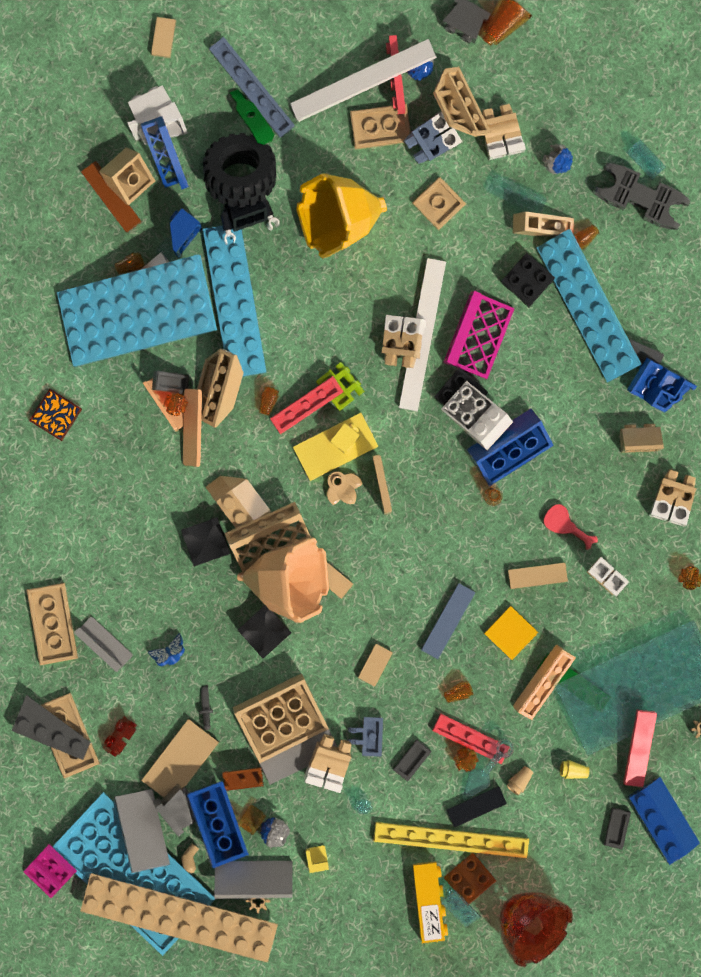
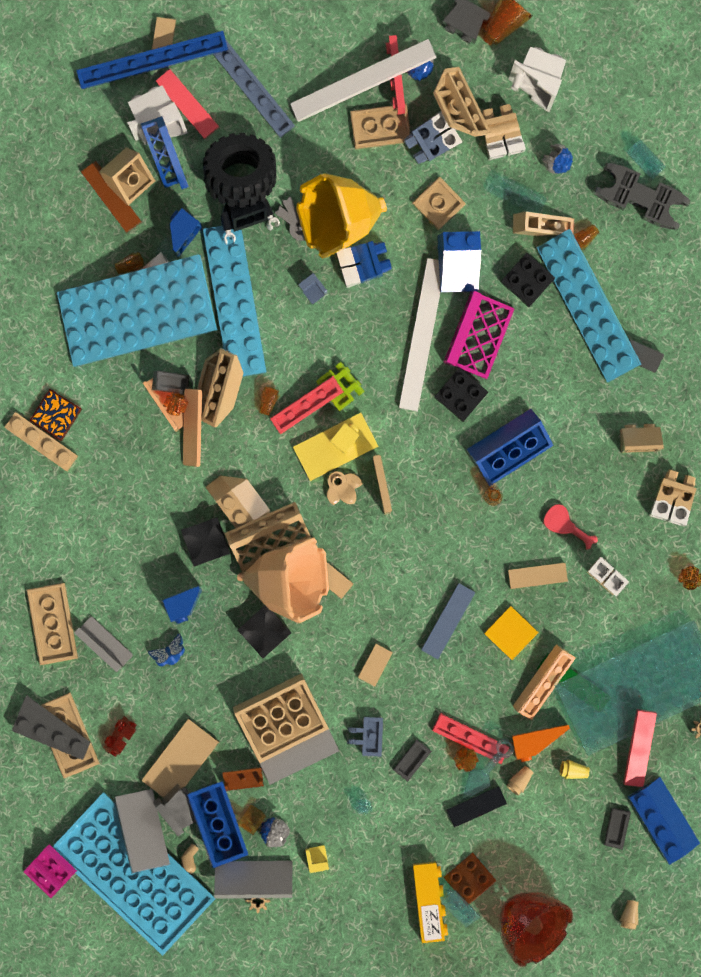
(41, 441): none -> tan plate
(152, 60): none -> blue plate
(179, 917): tan plate -> none
(182, 605): none -> blue slope
(187, 104): none -> coral tile
(205, 708): dark grey piece -> none
(257, 124): green piece -> none
(292, 218): none -> light grey piece
(312, 288): none -> sand blue panel
(328, 764): tan hips -> none
(368, 261): none -> blue hips
(402, 339): tan hips -> none
(451, 840): light yellow tile -> none
(459, 261): none -> slope
(459, 692): clear orange cone -> none
(477, 415): white slope -> none
(533, 742): none -> orange slope
(538, 76): none -> white piece
(630, 915): none -> tan cone
(659, 385): blue slope -> none

